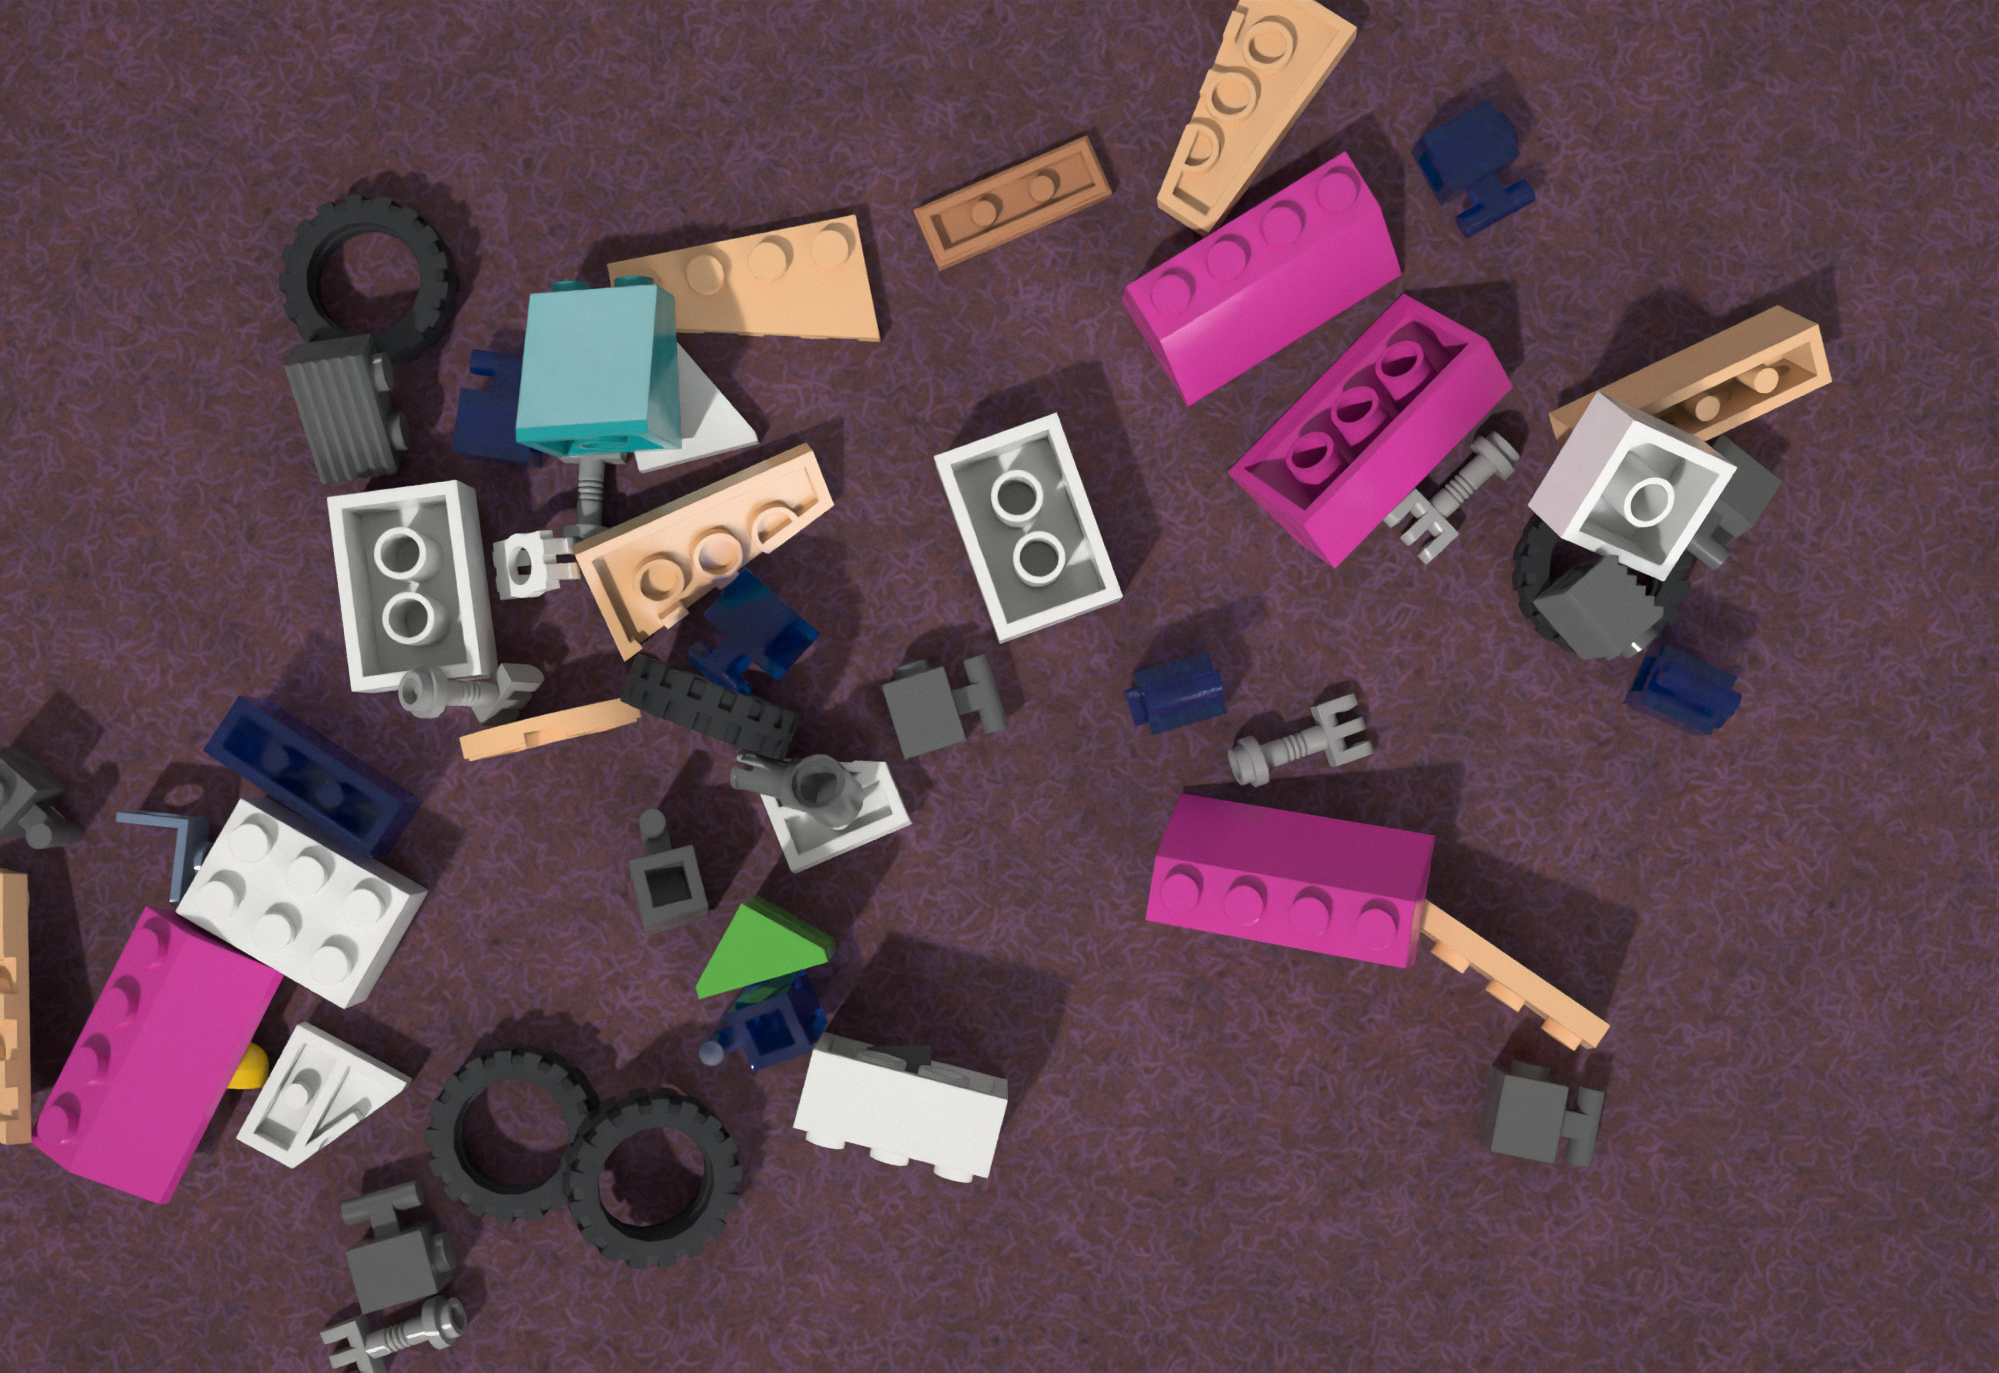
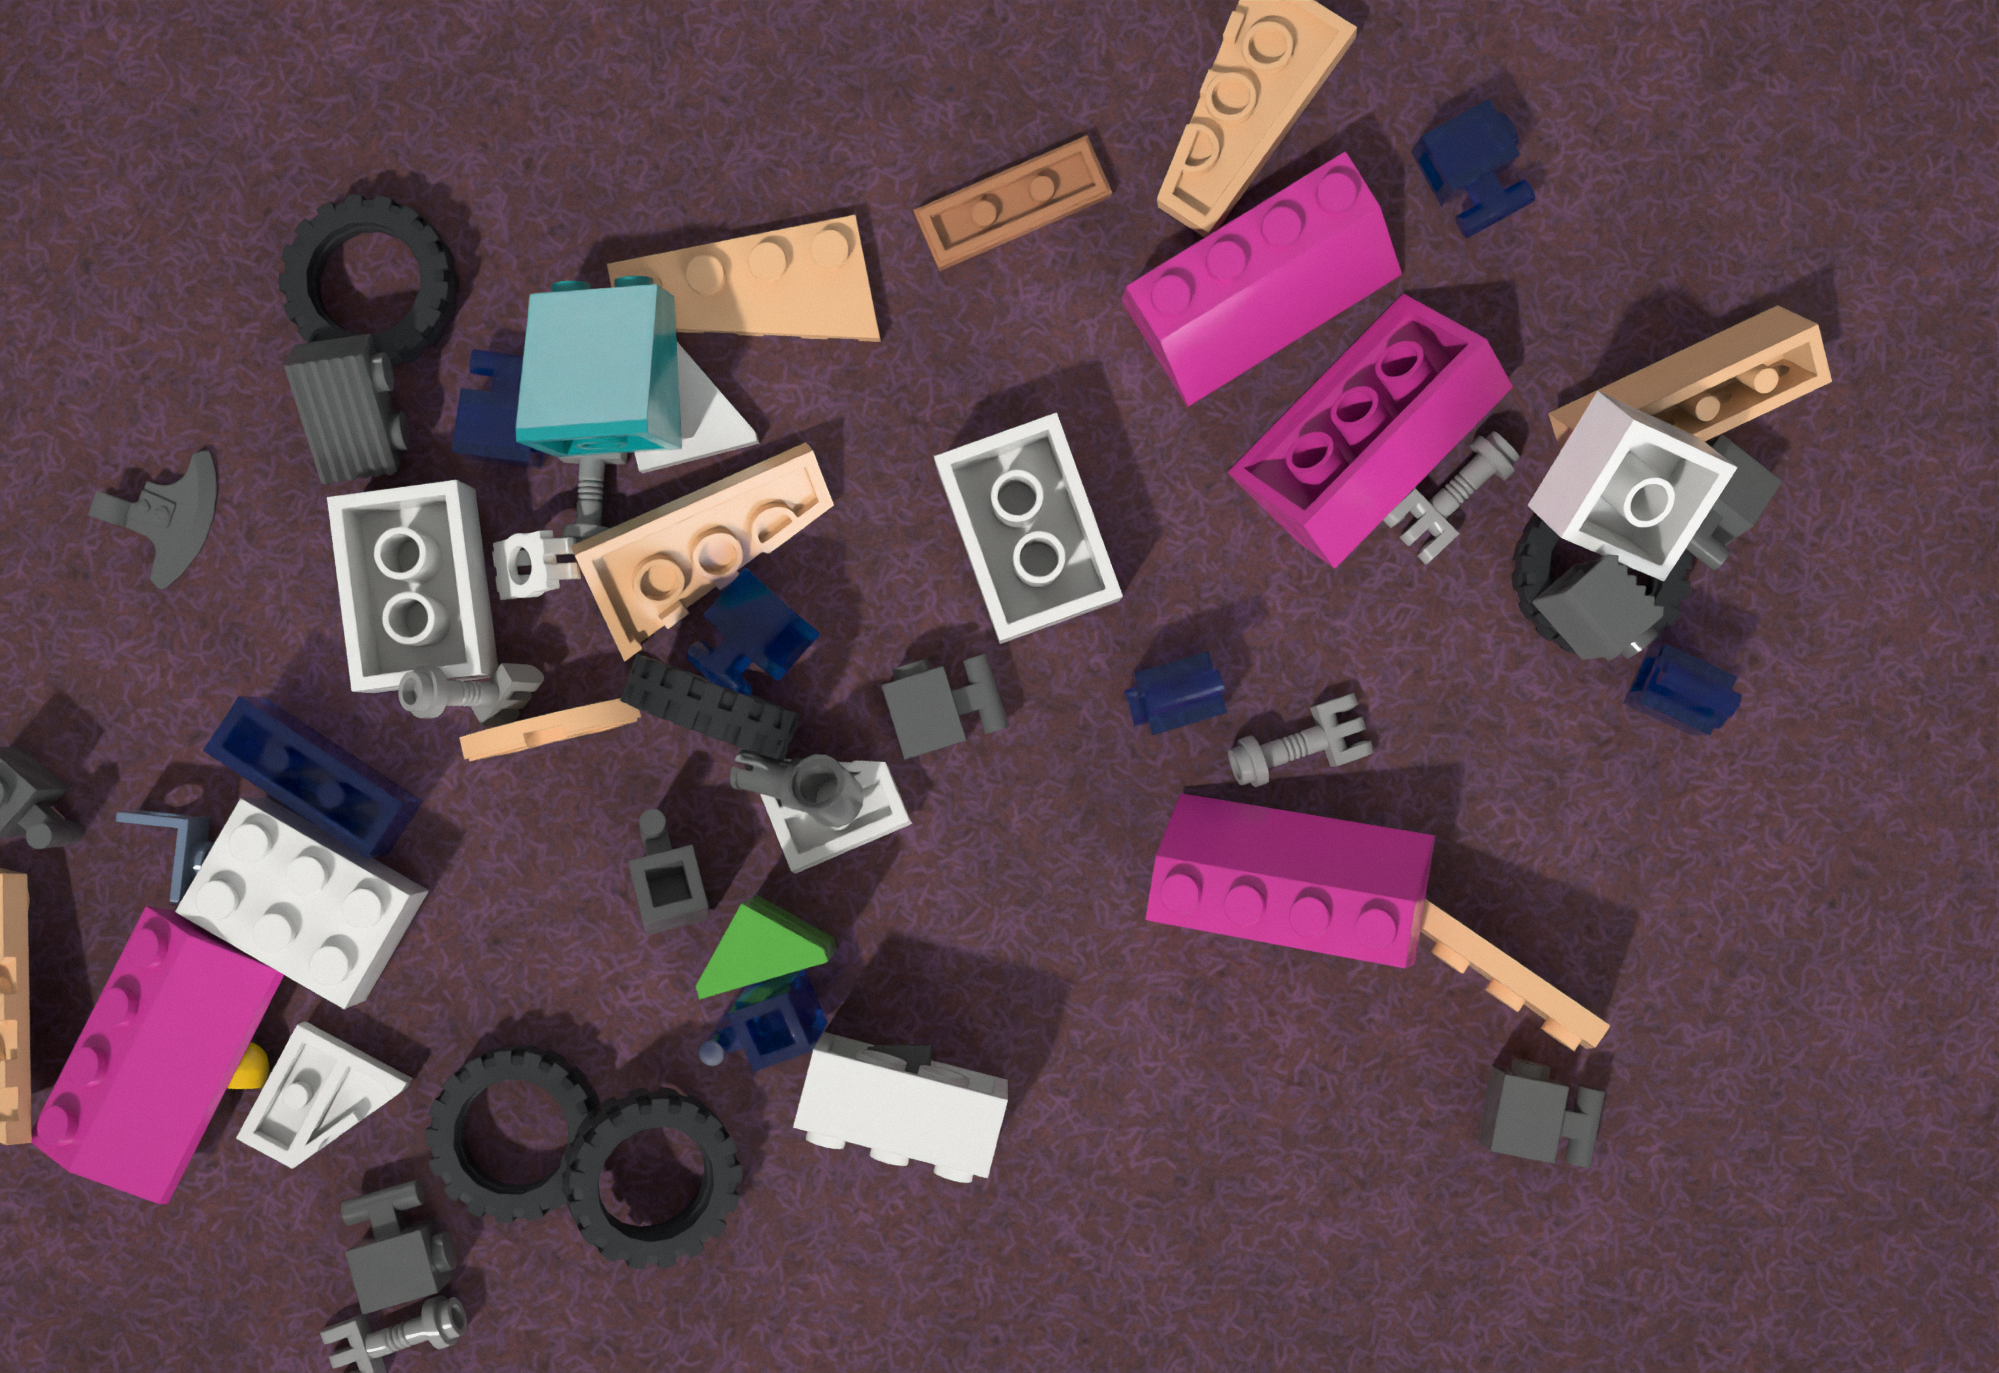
(170, 515): none -> dark grey piece

